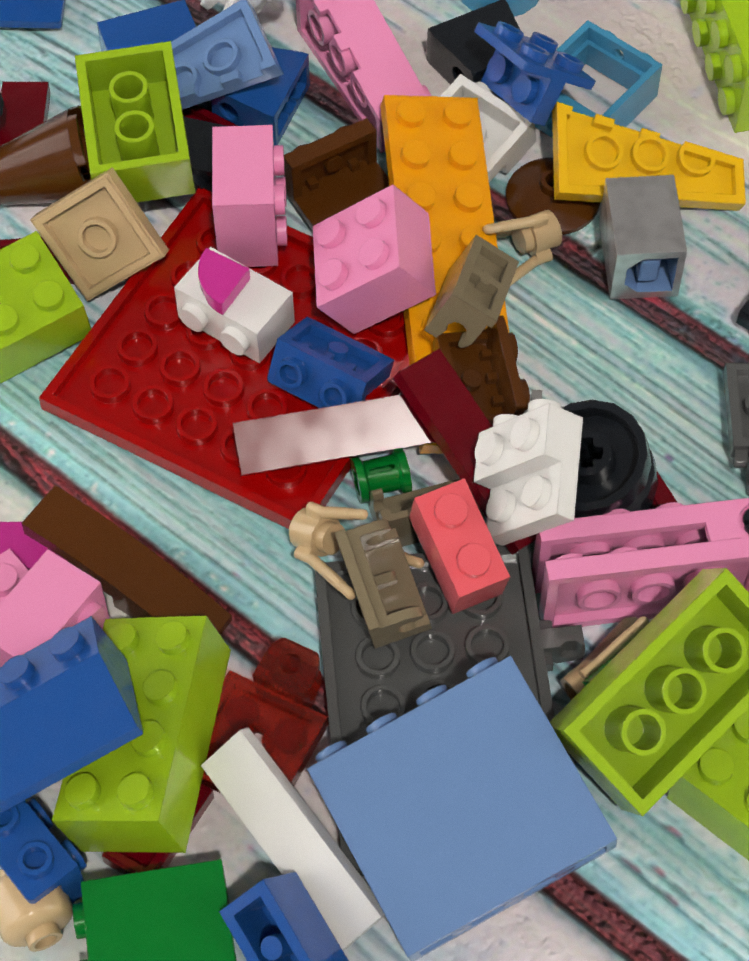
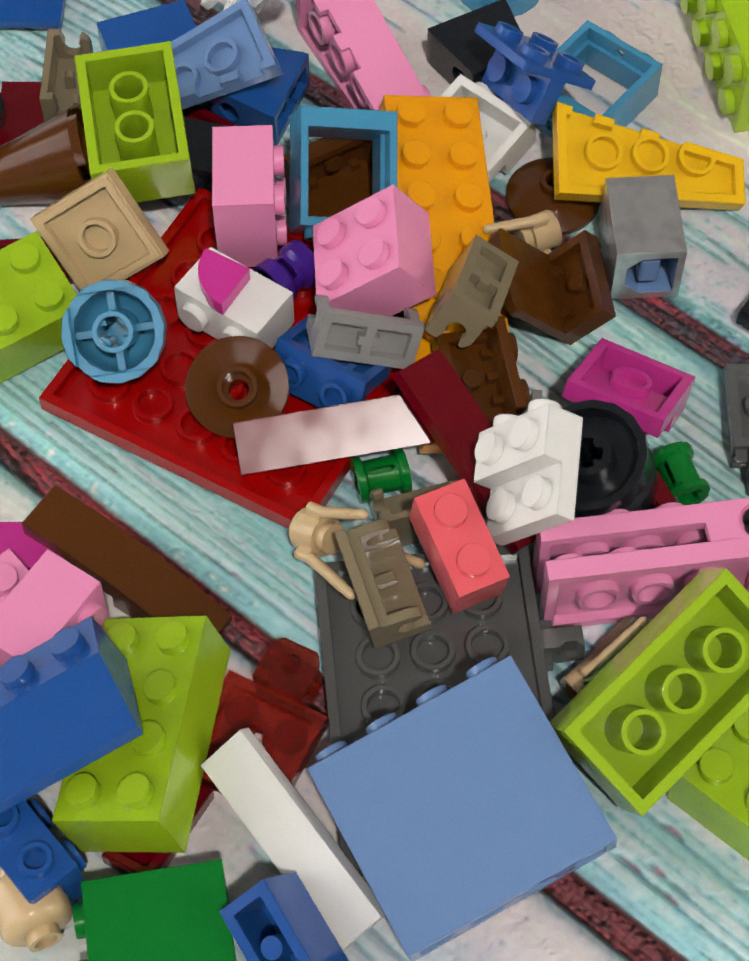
(59, 74): none -> dark tan hinge
(114, 331): none -> dark azure cylinder
(227, 364): none -> reddish brown dish
(291, 269): none -> dark purple wheel
(343, 124): none -> dark azure window
(364, 335): none -> light grey hinge
(561, 290): none -> reddish brown bracket
(633, 382): none -> dark pink plate
(679, 473): none -> green bush

